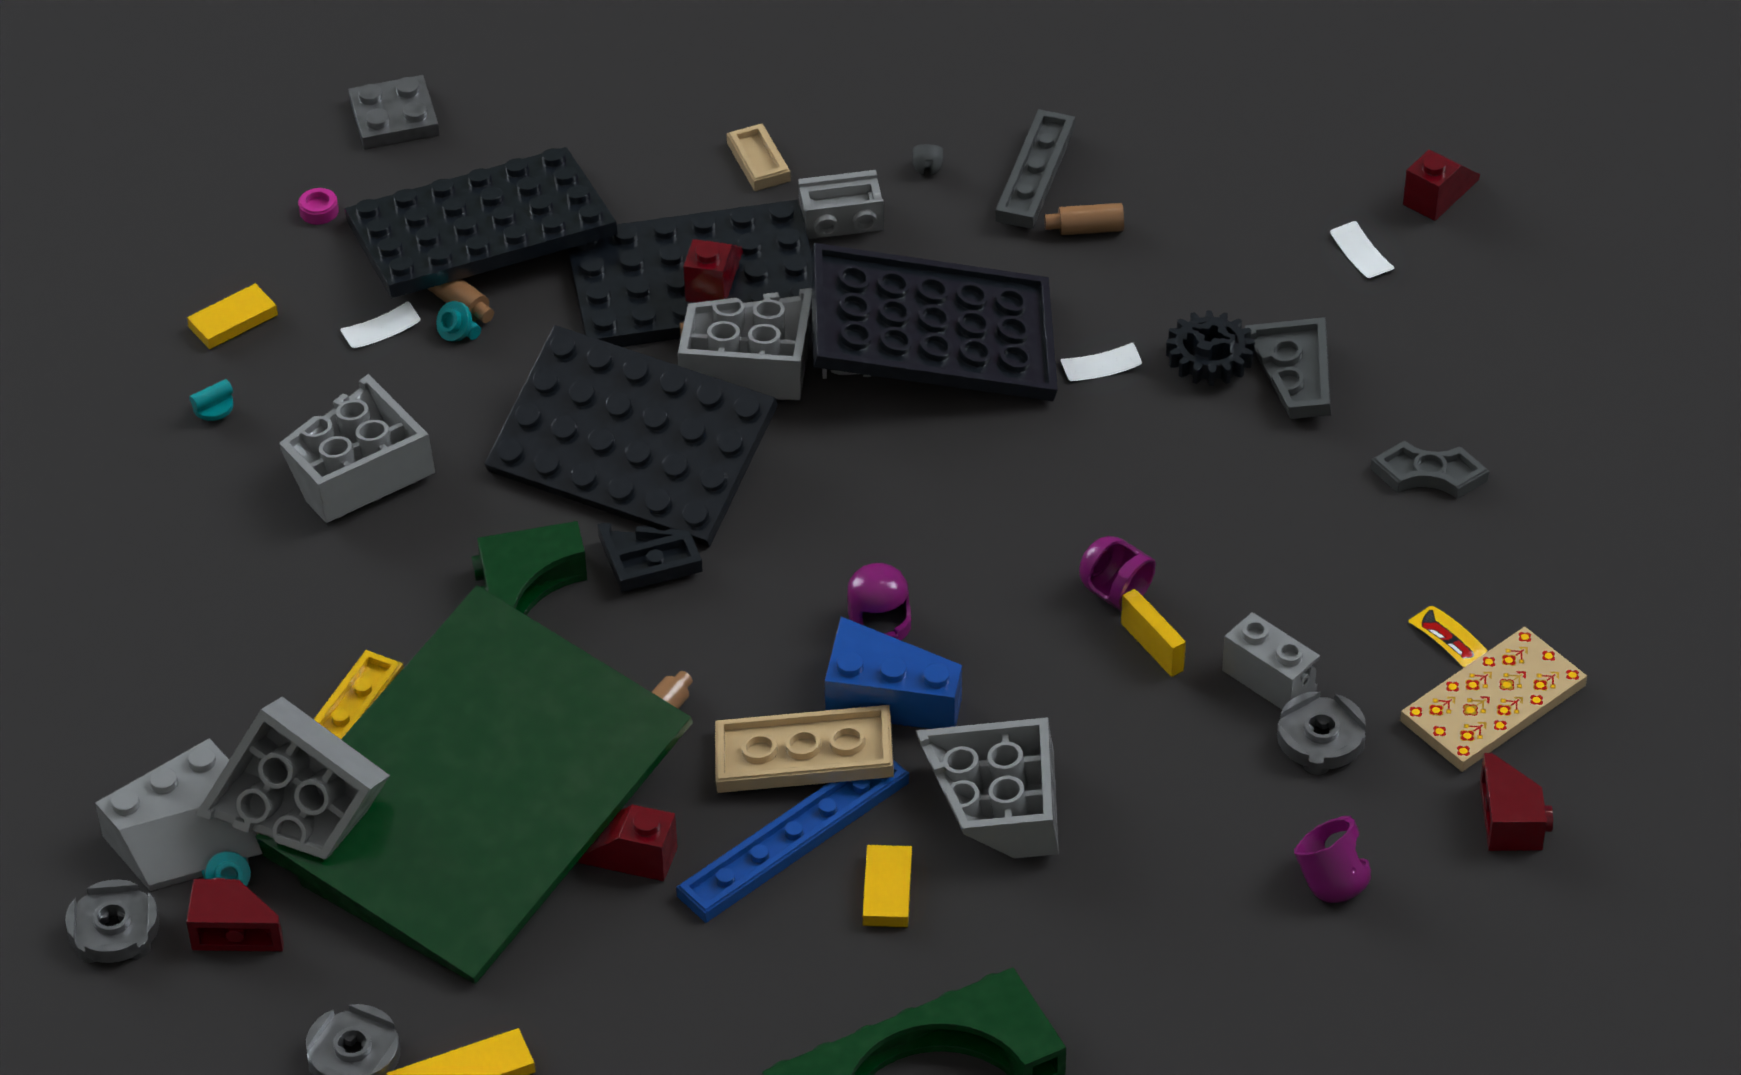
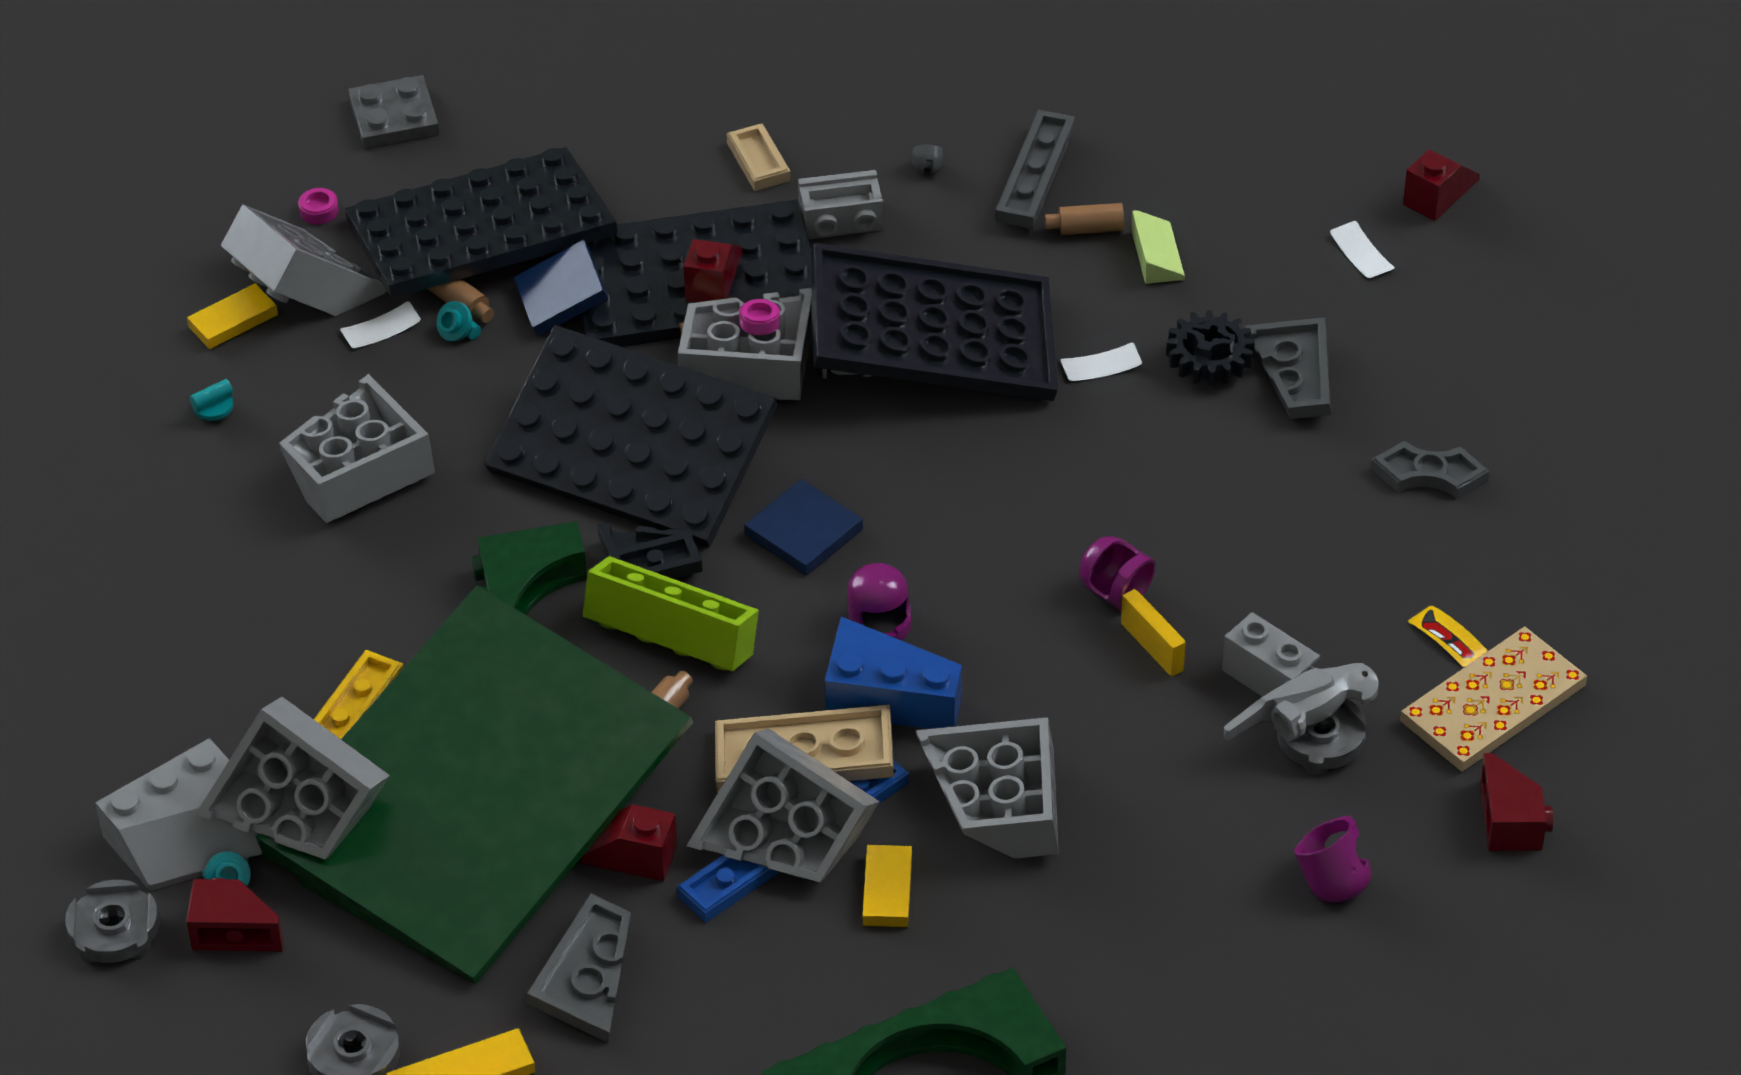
(296, 264): none -> light grey wedge
(561, 288): none -> tile
(585, 969): none -> dark grey wing
(670, 613): none -> lime brick
(759, 317): none -> dark pink tile
(784, 811): none -> light grey wedge
(803, 526): none -> dark blue tile
(1156, 248): none -> yellowish green slope
(1307, 700): none -> light grey animal

